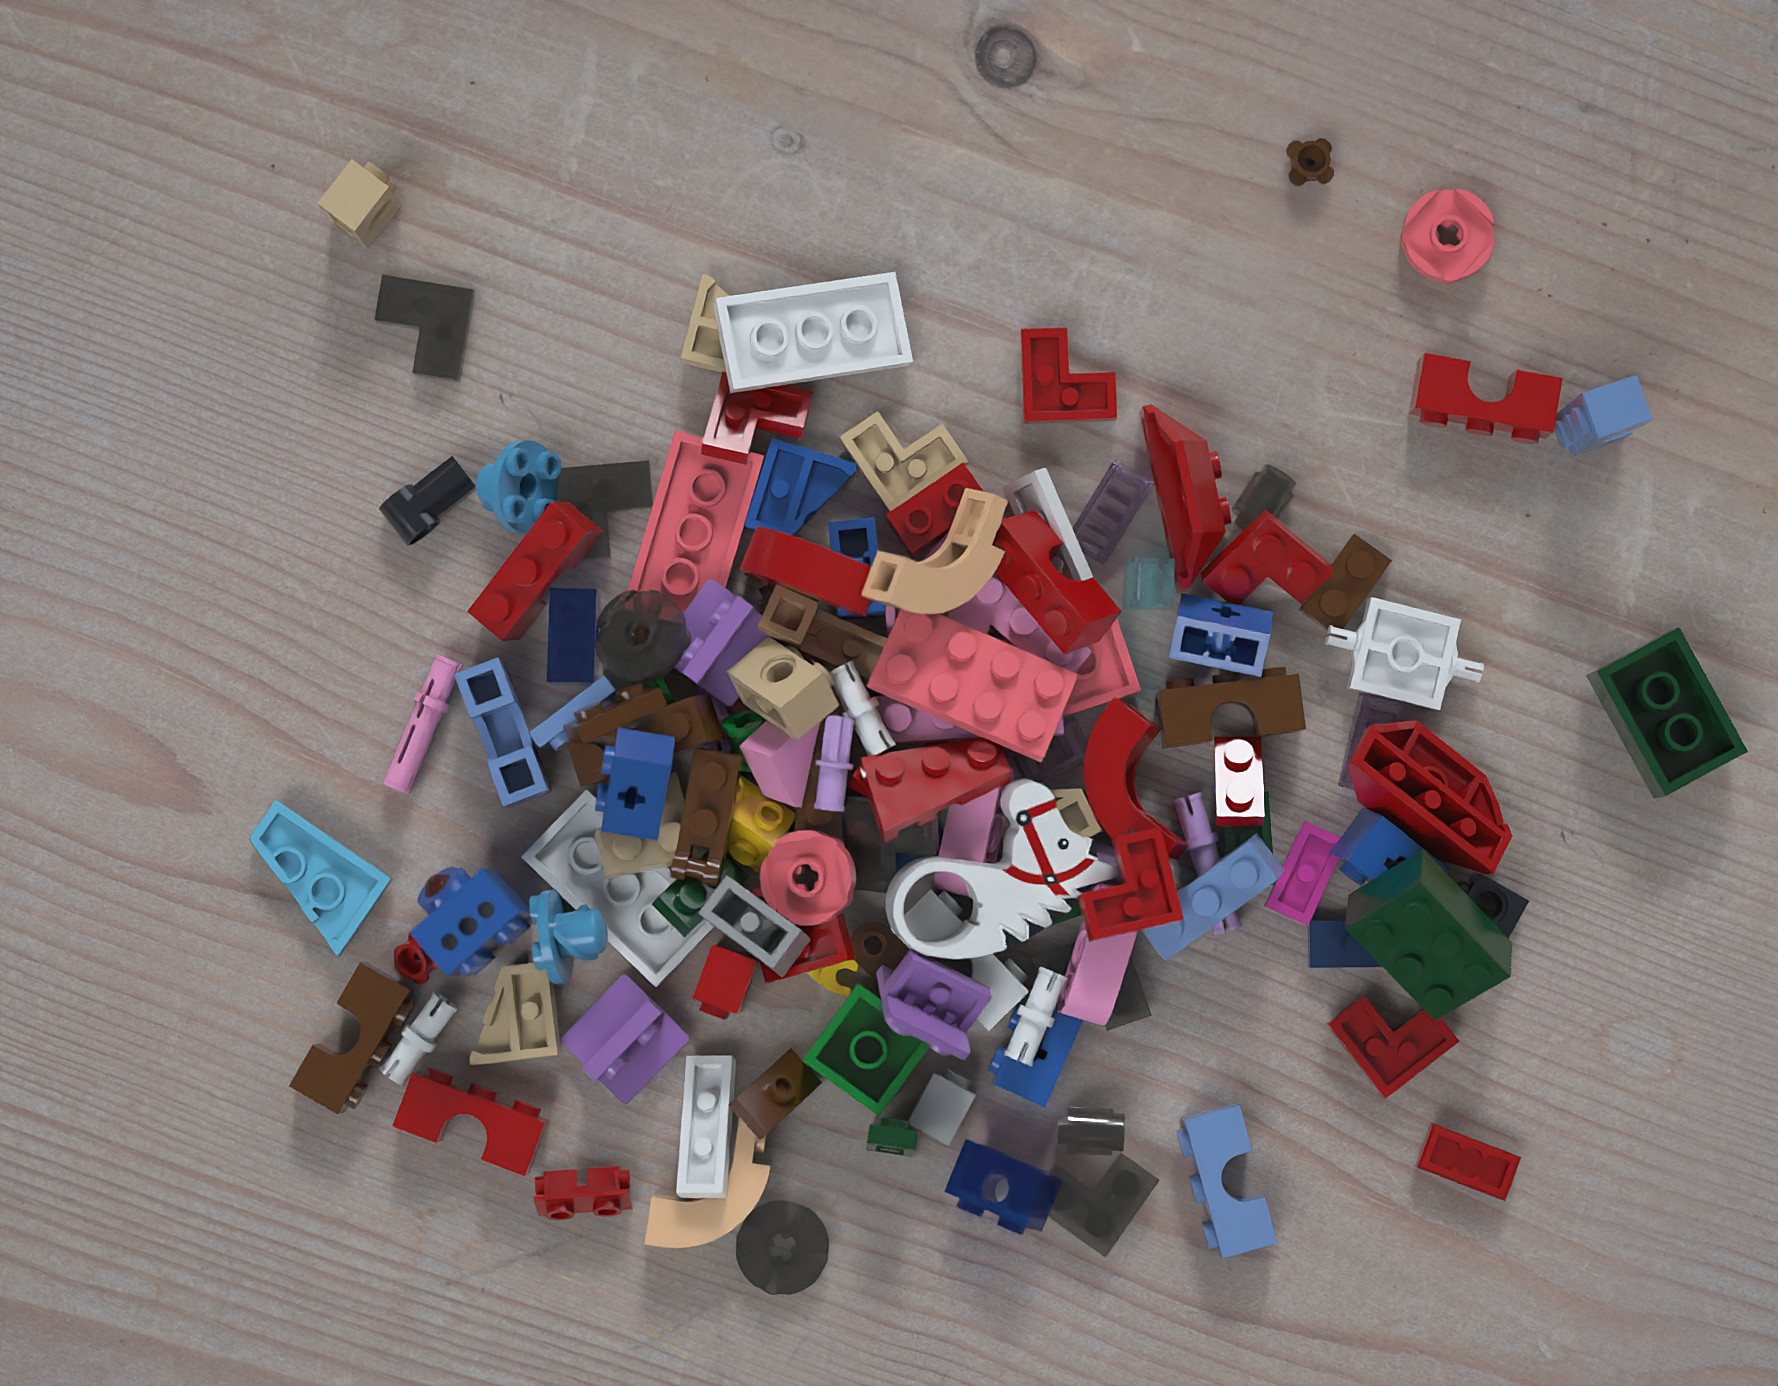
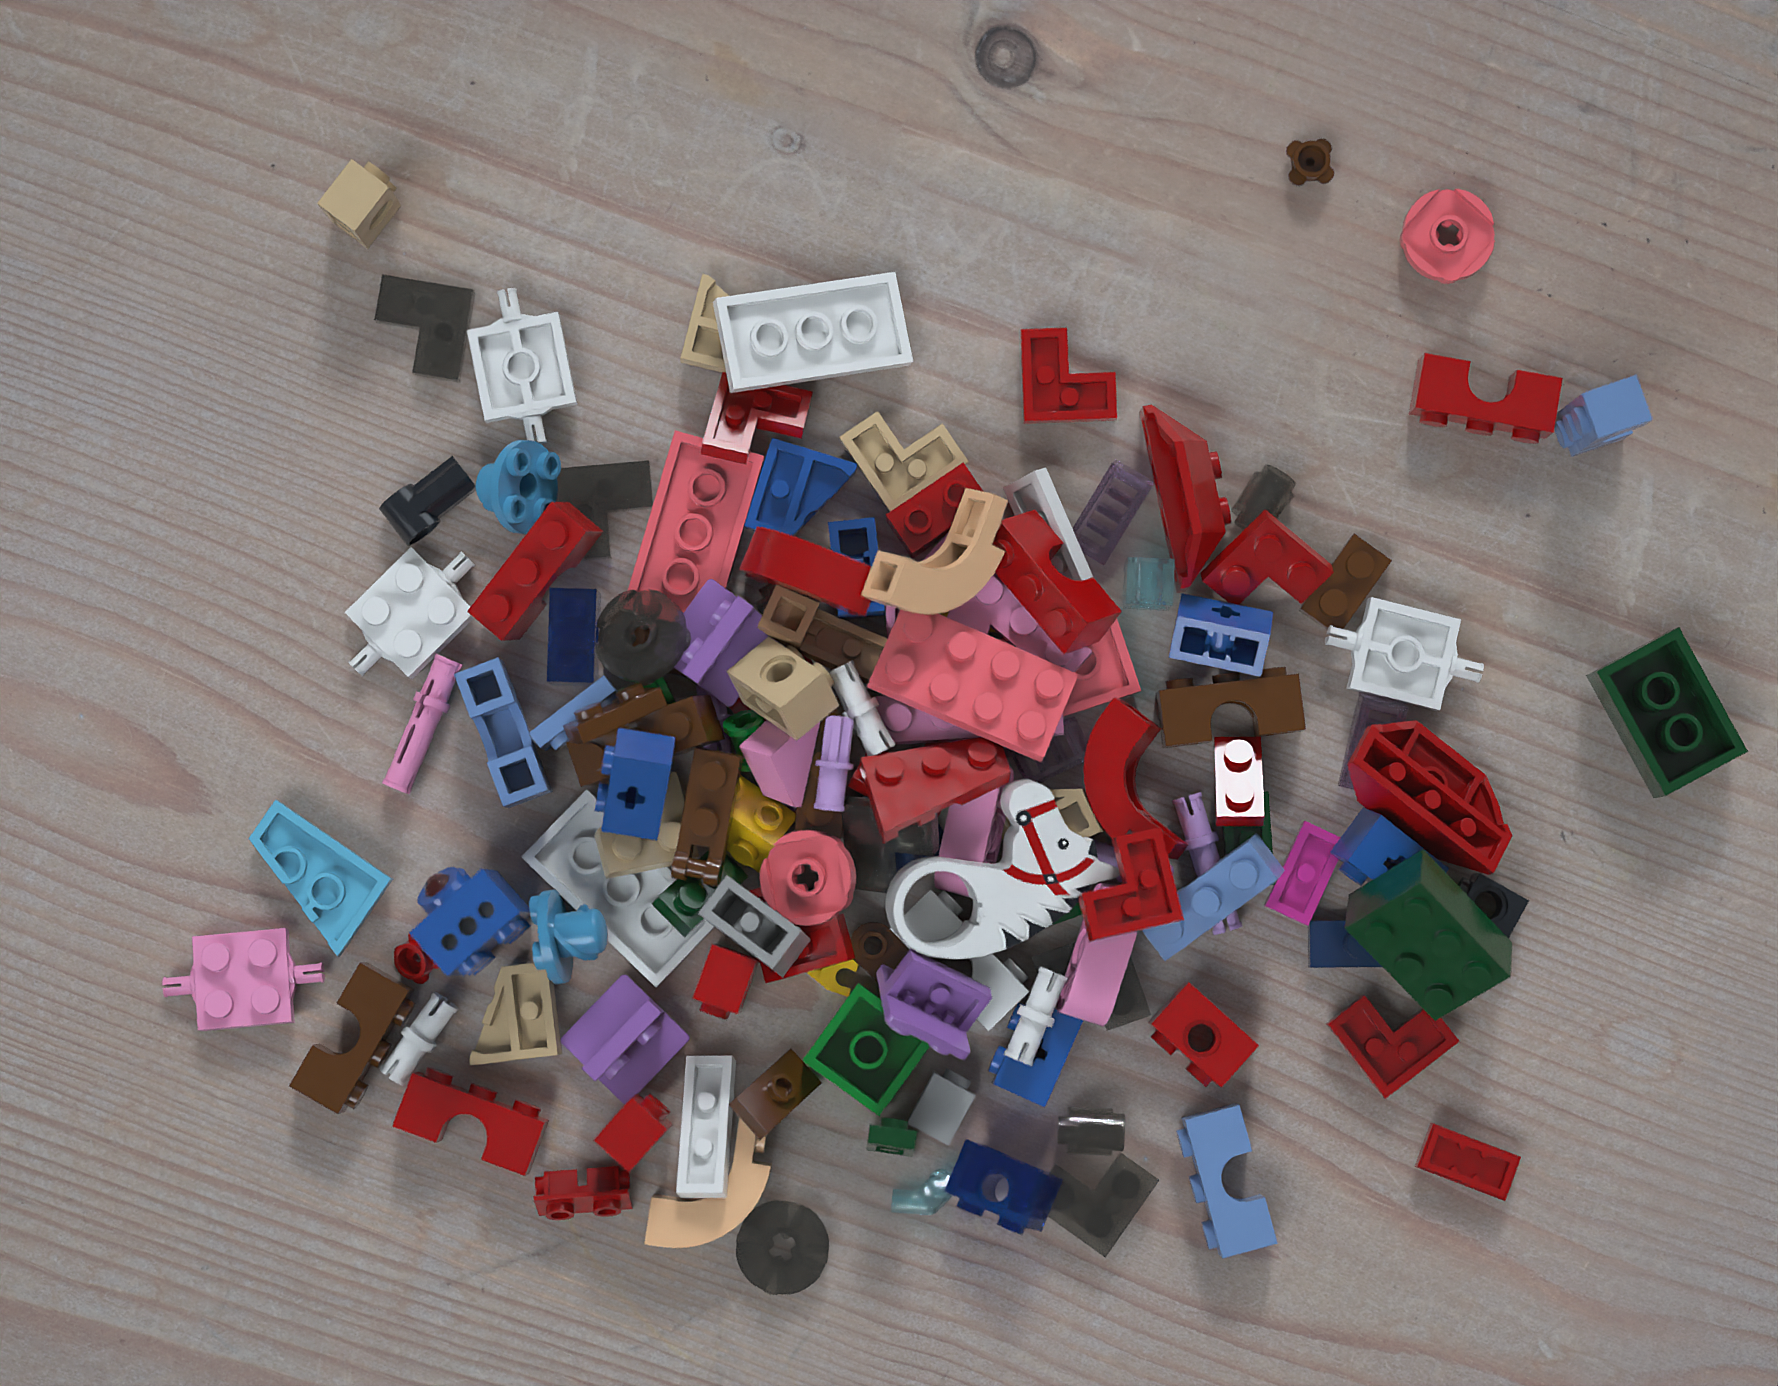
(243, 979): none -> bright pink plate
(411, 613): none -> white plate
(521, 366): none -> white plate
(634, 1130): none -> red brick
(926, 1199): none -> clear light blue arm
(1229, 1043): none -> red brick

